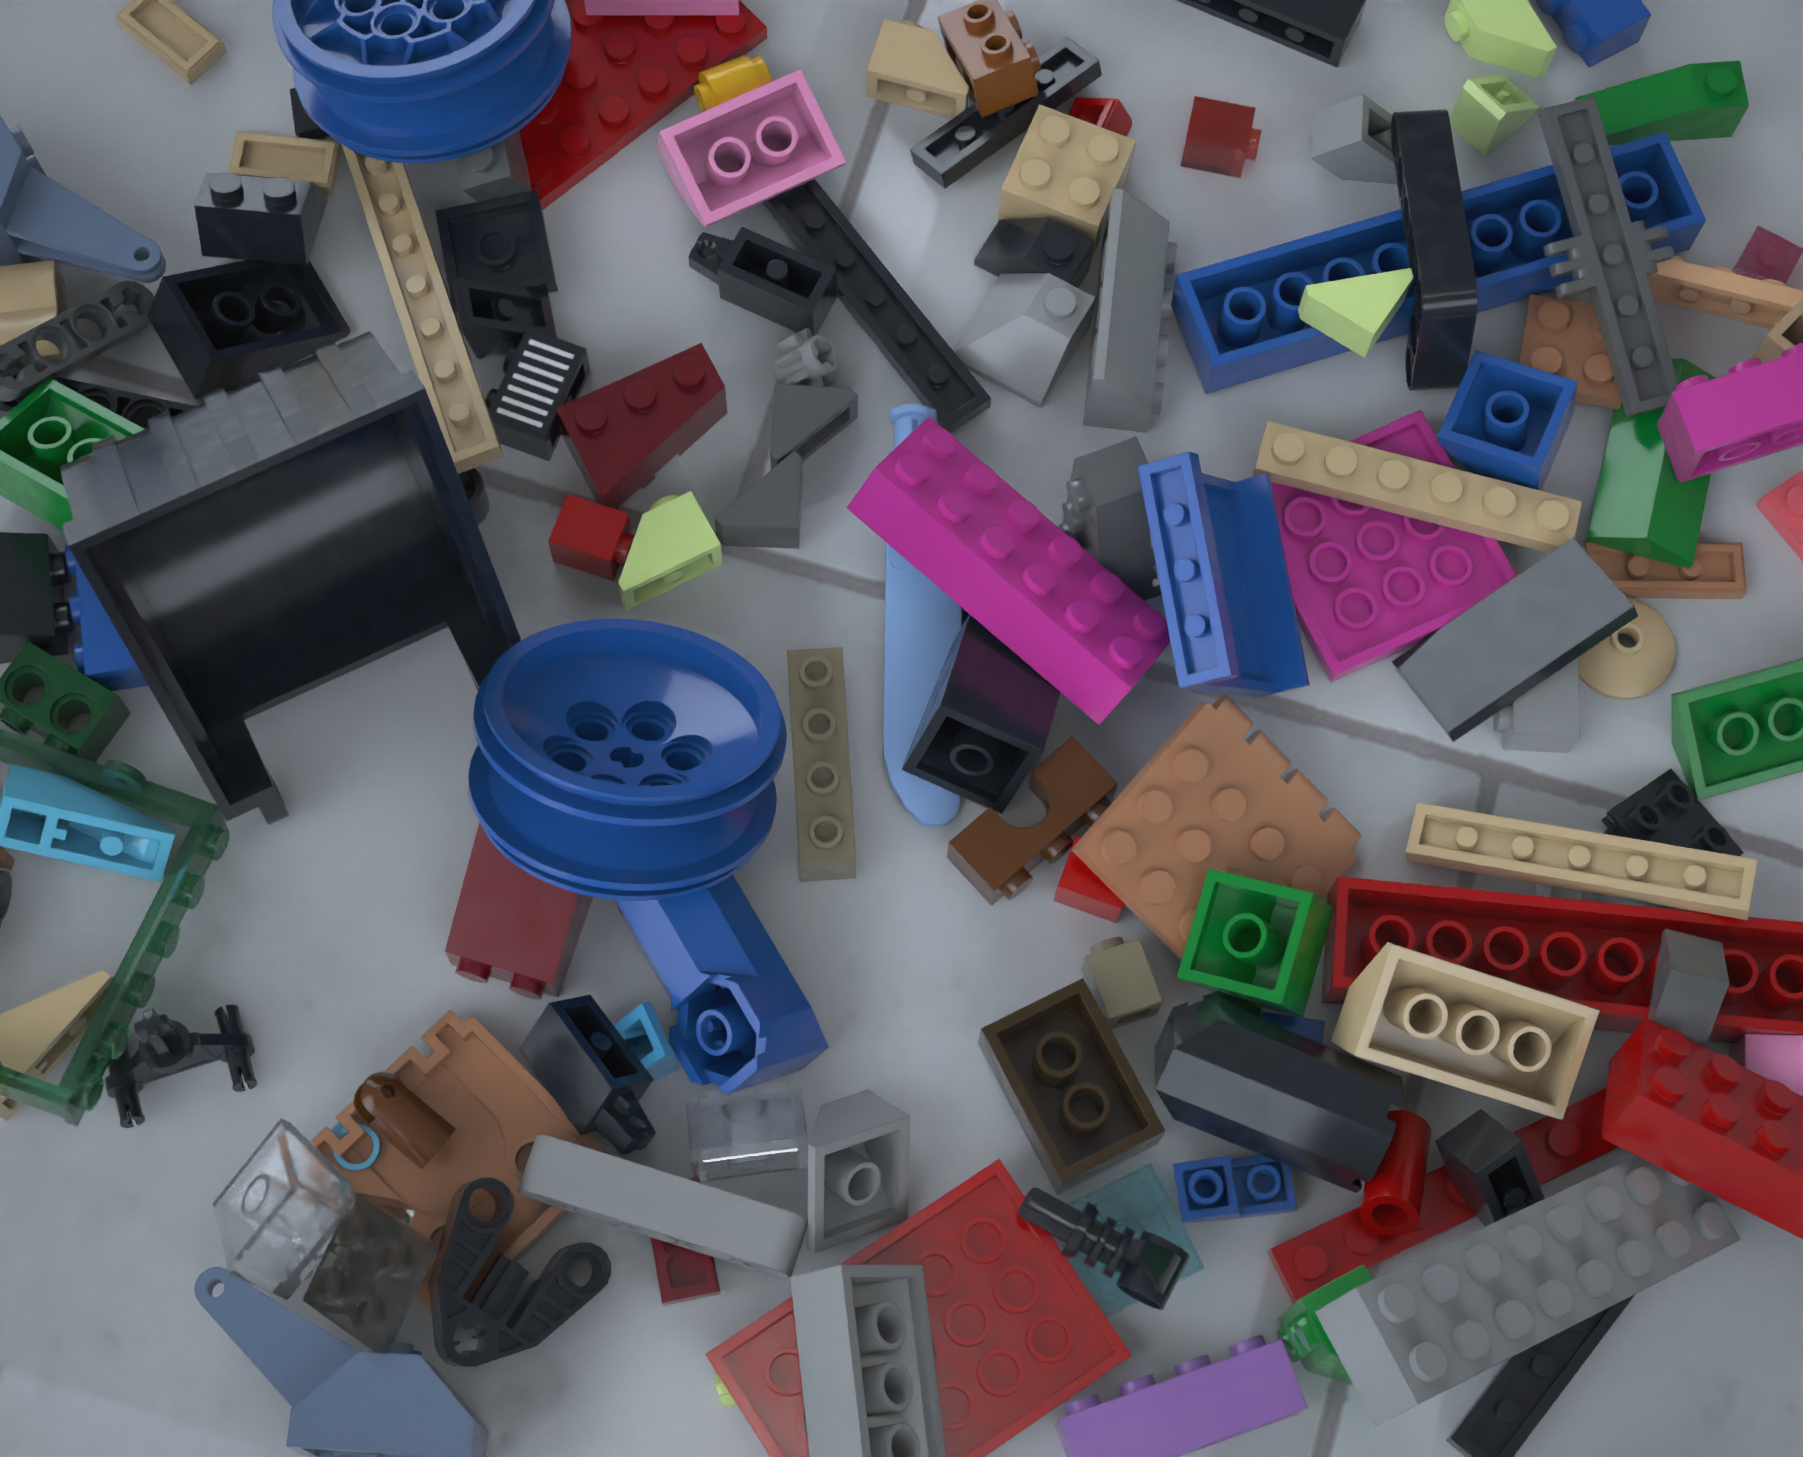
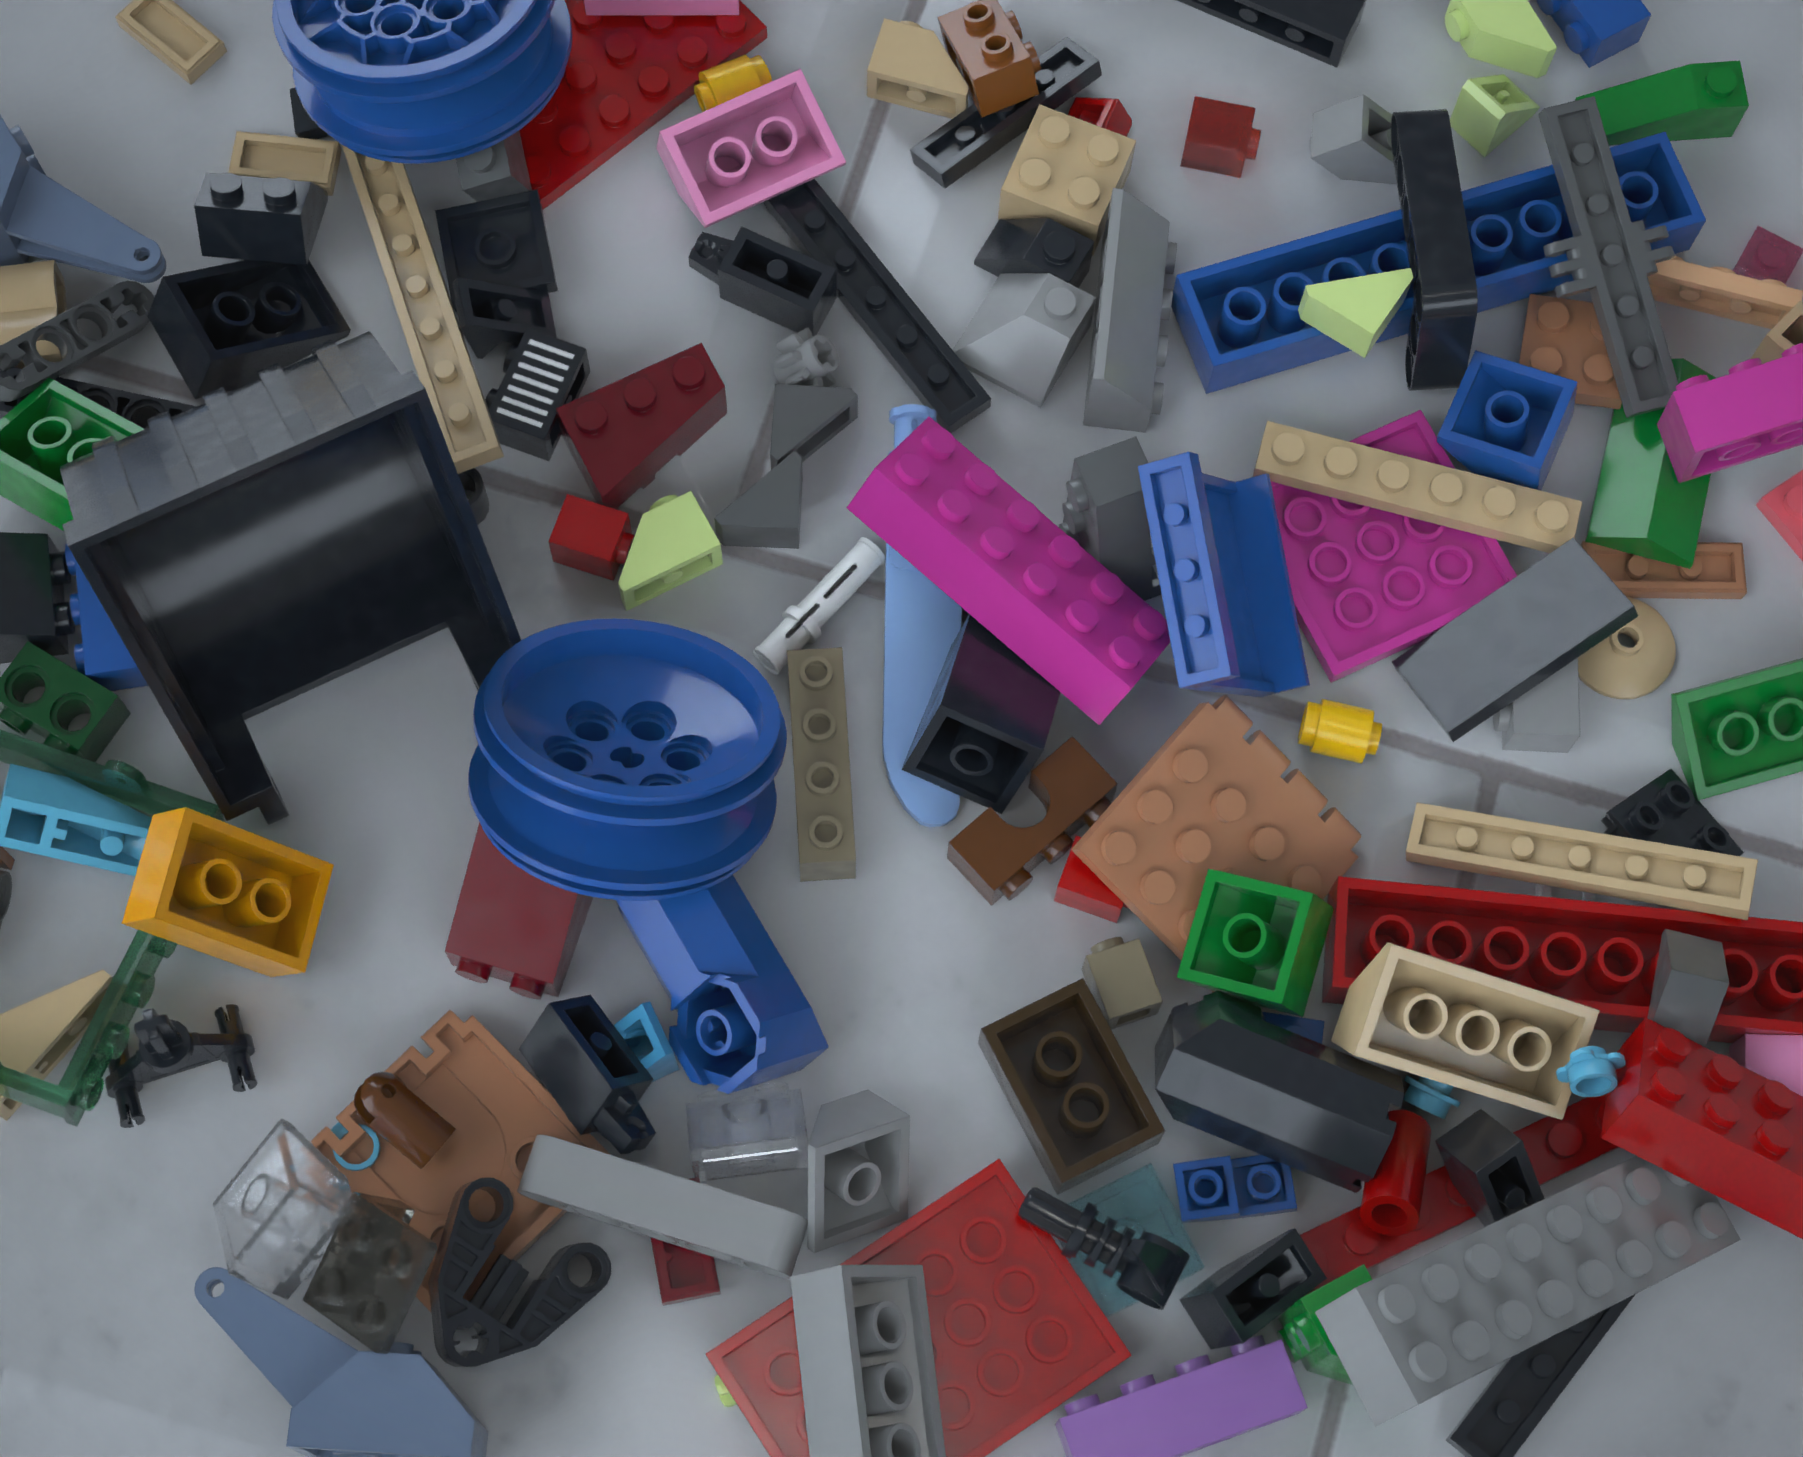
(228, 893): none -> light orange brick
(861, 563): none -> white pin
(1252, 1290): none -> black slope
(1339, 730): none -> yellow brick
(1430, 1096): none -> medium azure plate
(1591, 1071): none -> medium azure plate

